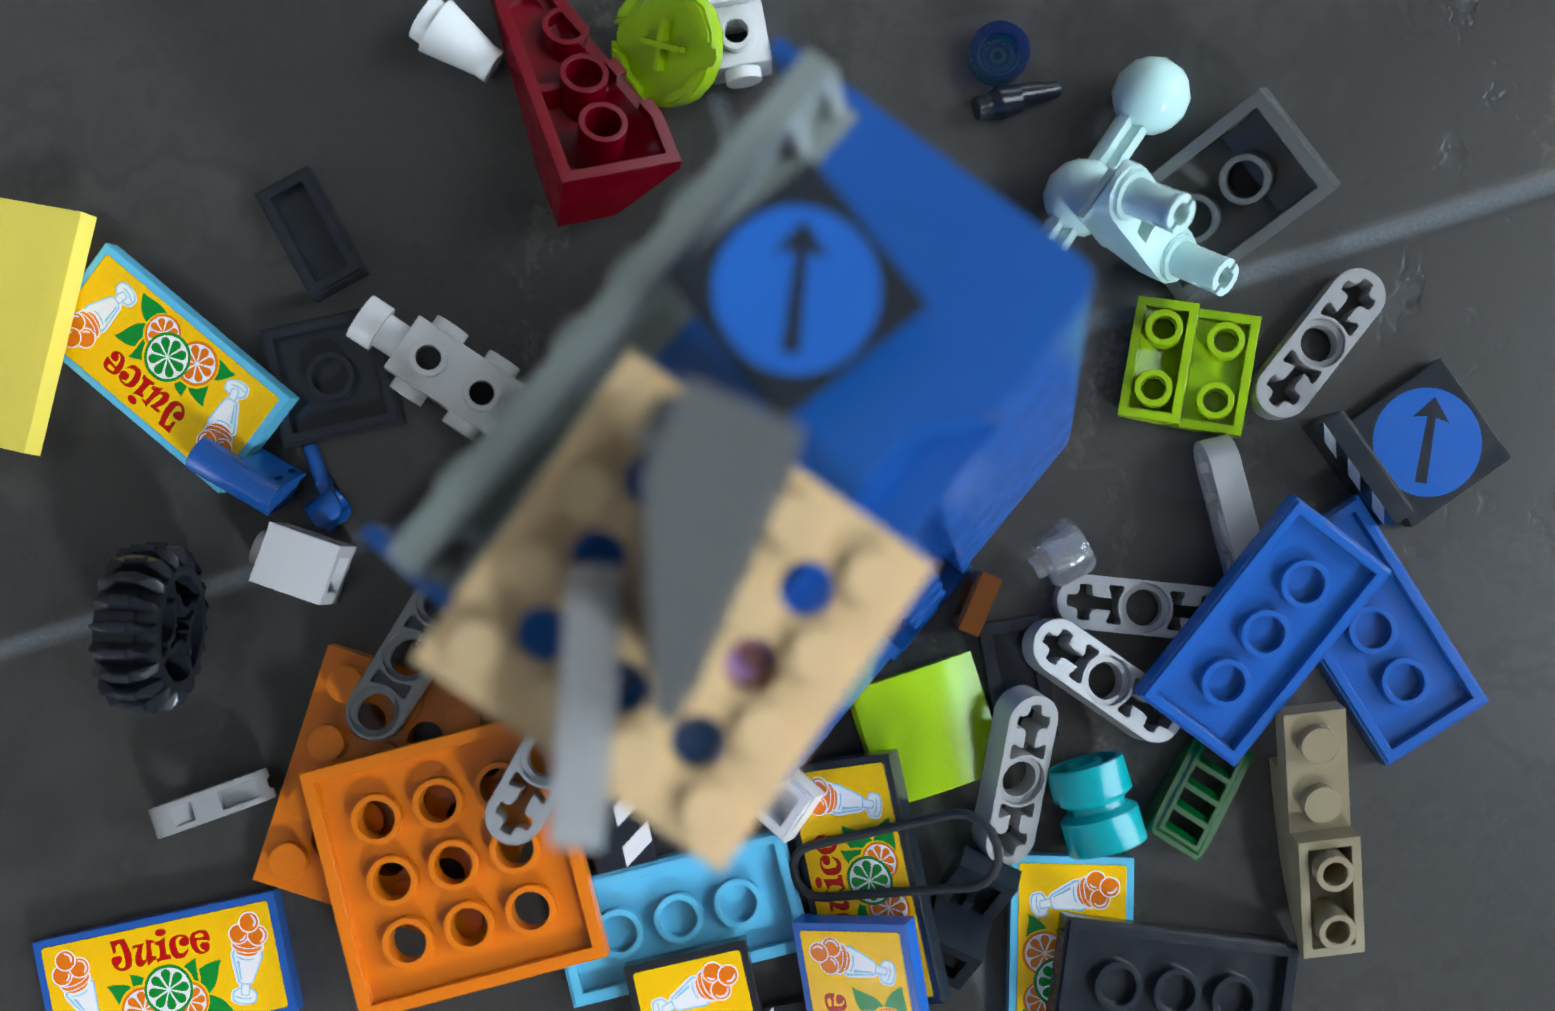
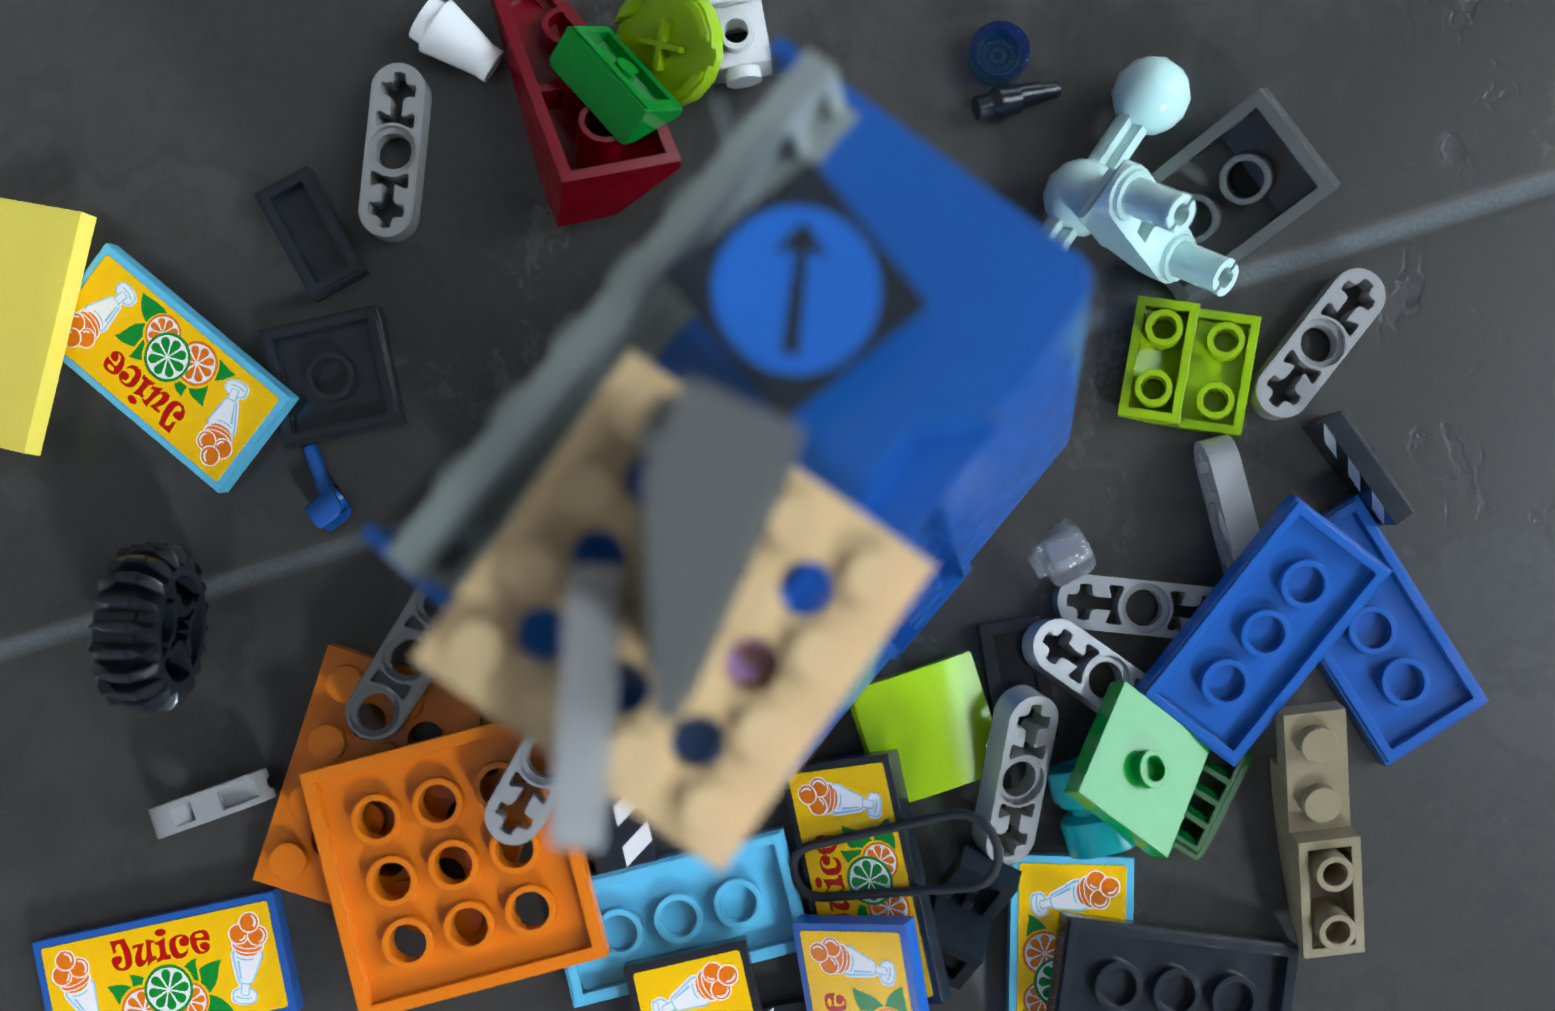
(257, 480): blue piece -> none
(300, 562): white brick -> none
(415, 111): none -> light grey beam
(450, 380): white brick -> none
(613, 82): none -> green slope
(792, 806): white tile -> none
(975, 602): reddish brown tile -> none
(1137, 769): none -> plate
(1430, 439): tile -> none

